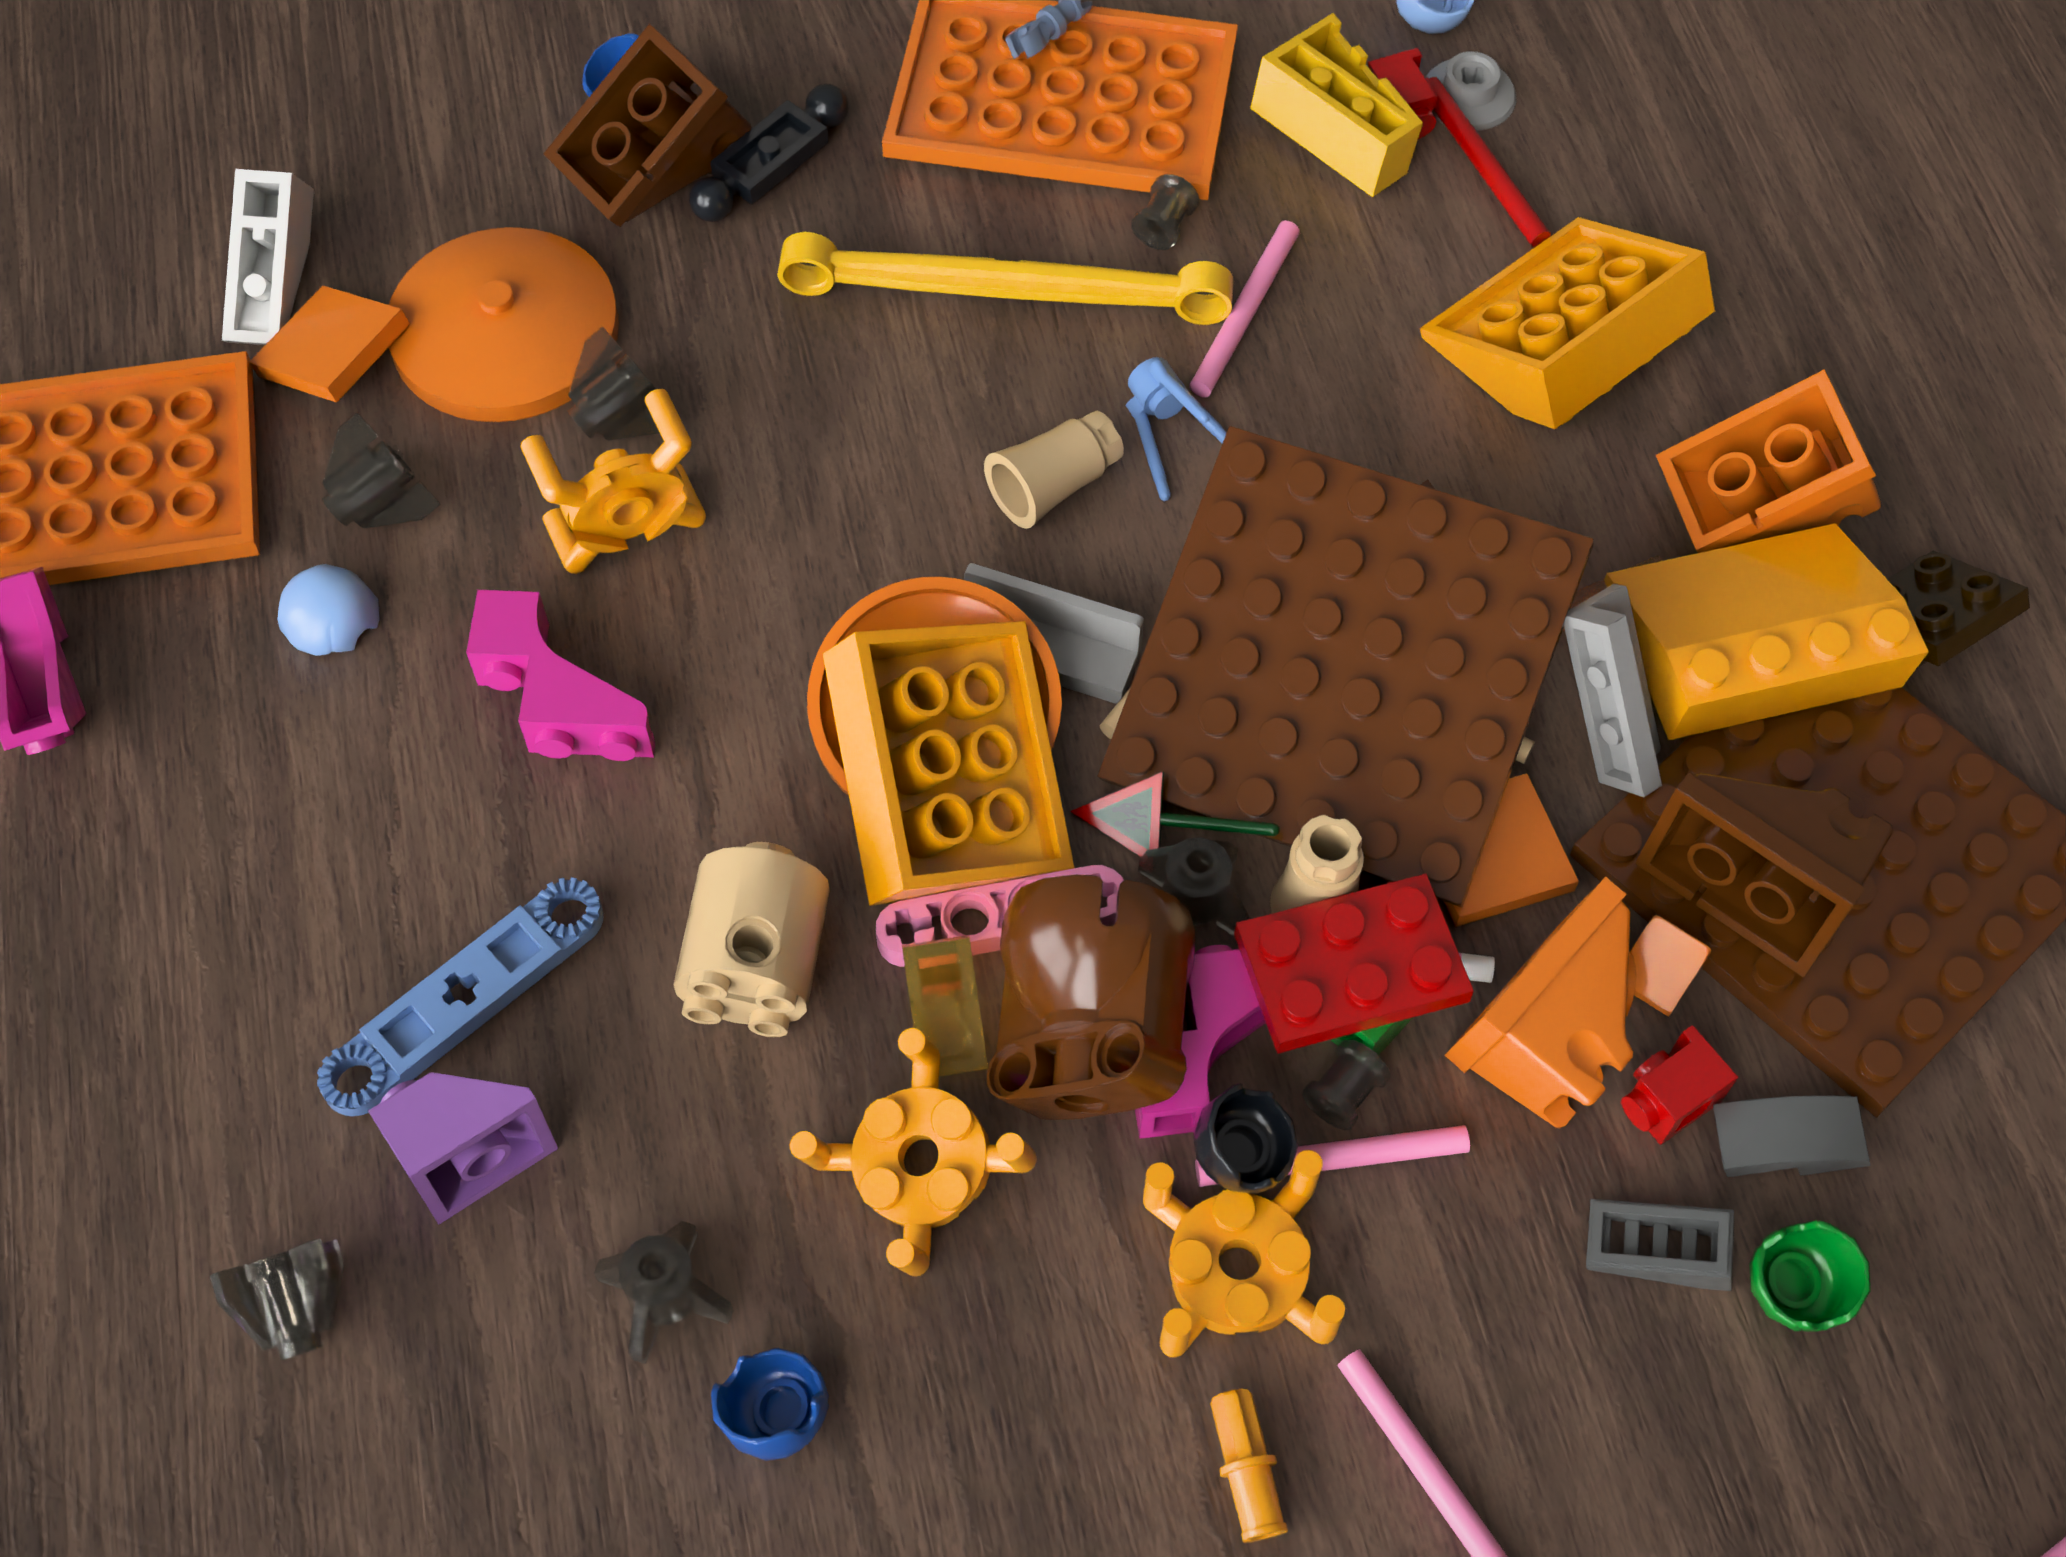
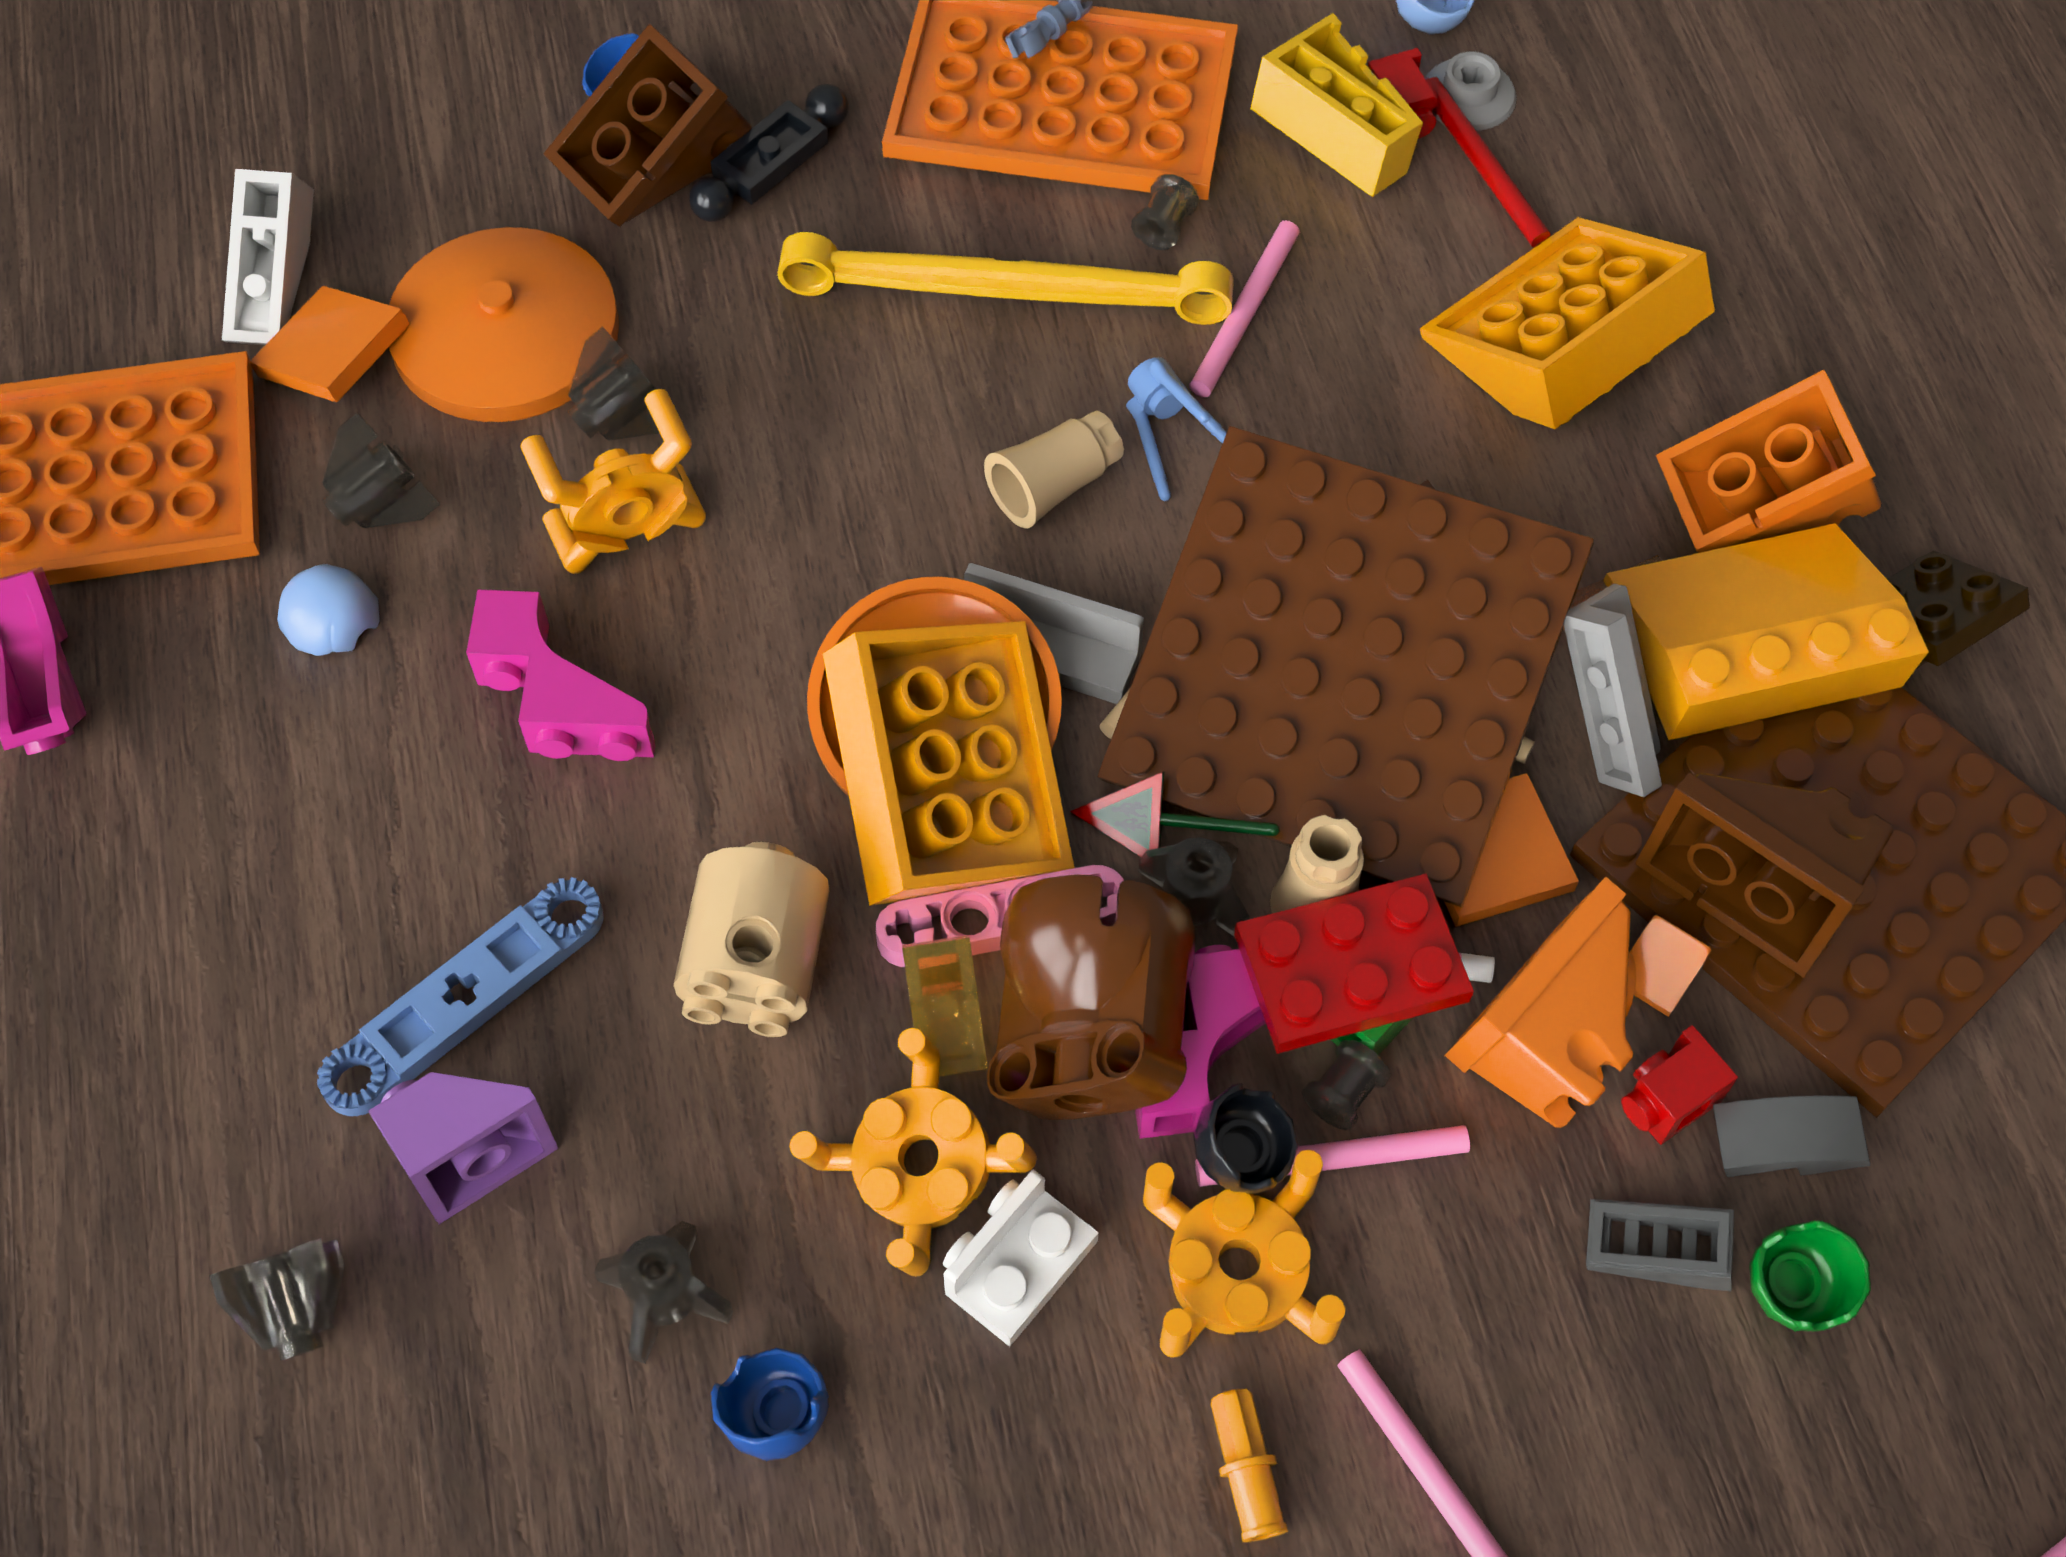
(1016, 1257): none -> white bracket

